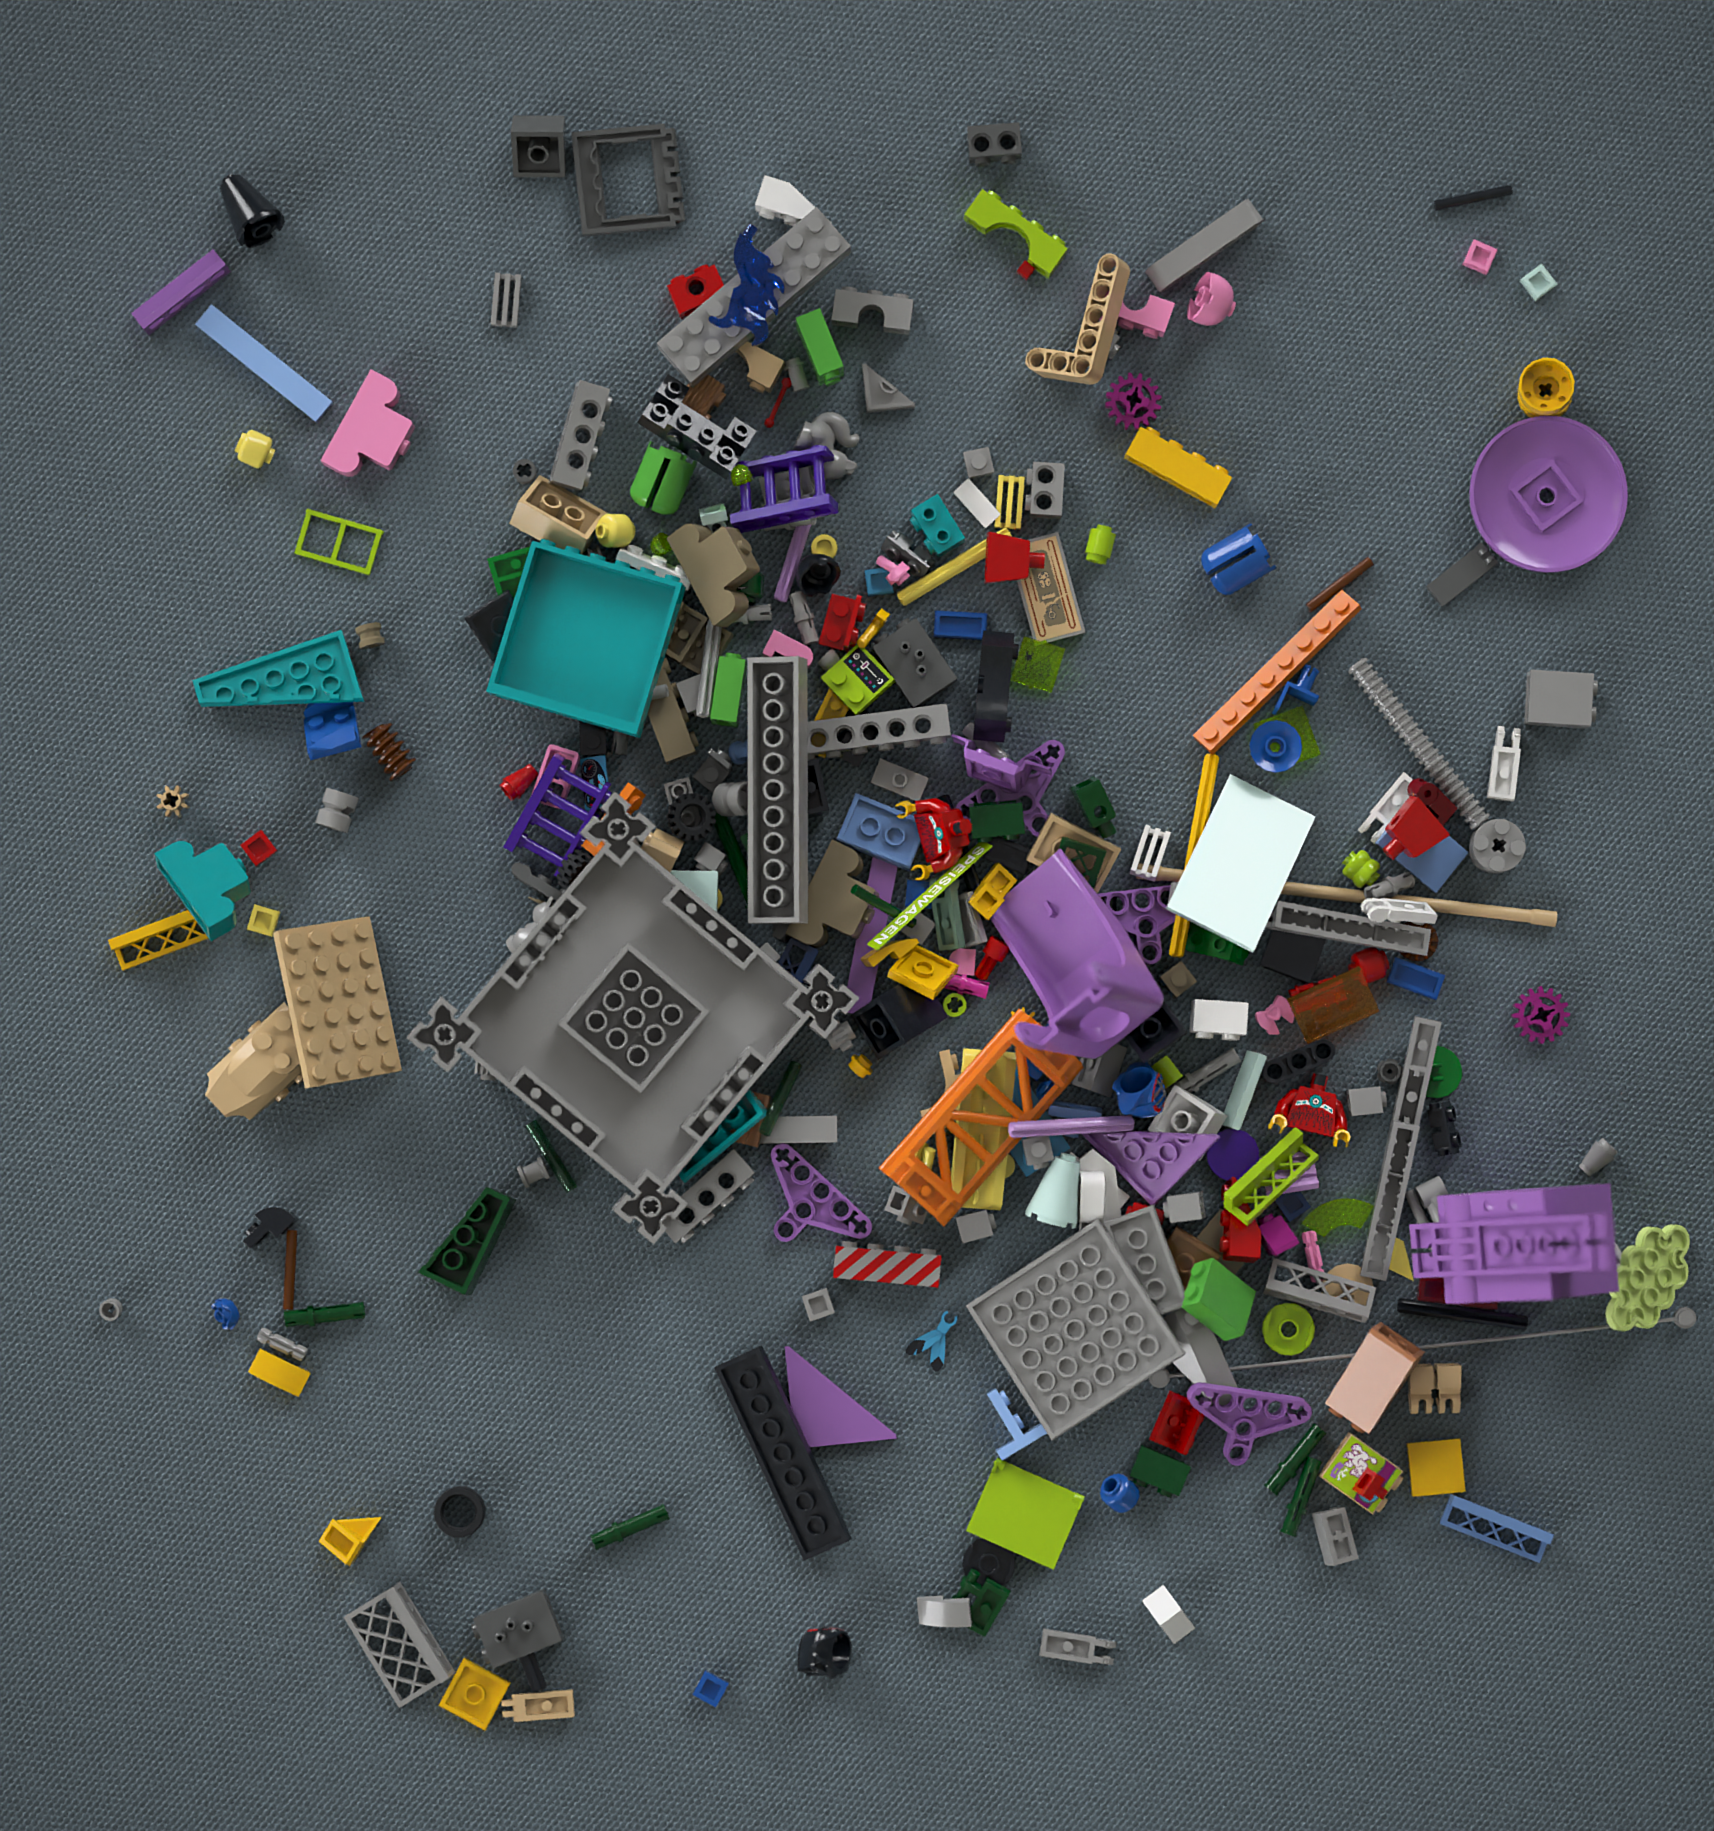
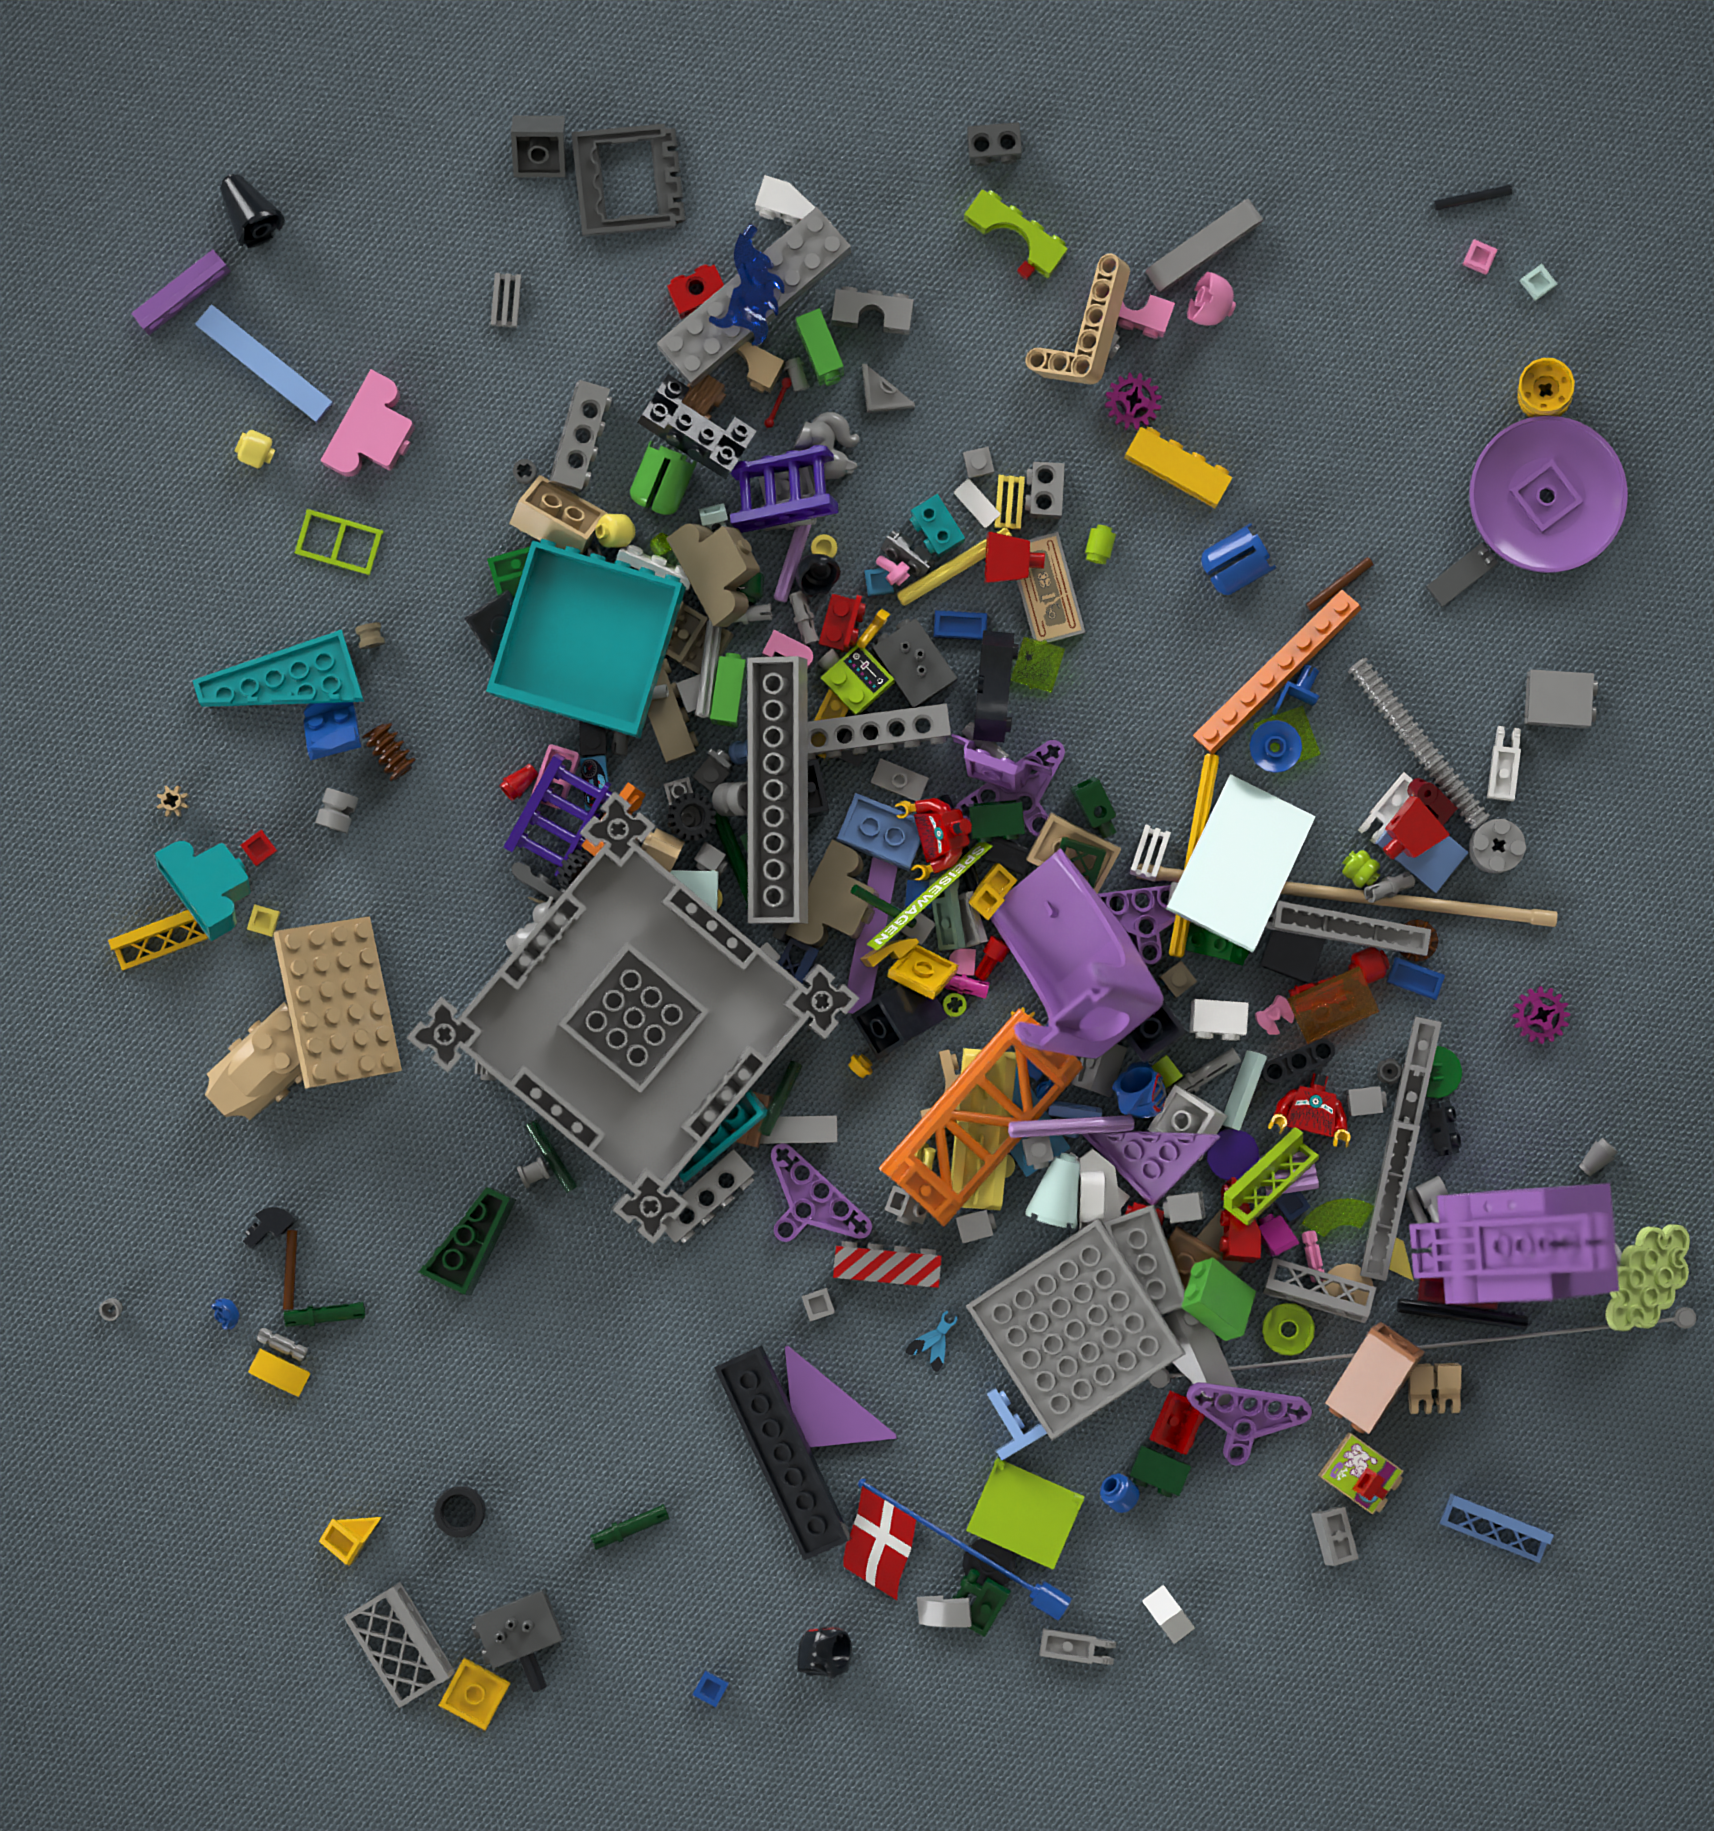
(540, 1705): tan hinge -> none
(741, 475): clear neon green hinge -> none
(841, 1037): light grey gear -> none
(884, 1539): none -> flag
(1291, 1527): dark green pin -> none
(1294, 1460): dark green pin -> none
(1398, 911): white hinge -> none
(1435, 1467): yellow tile -> none

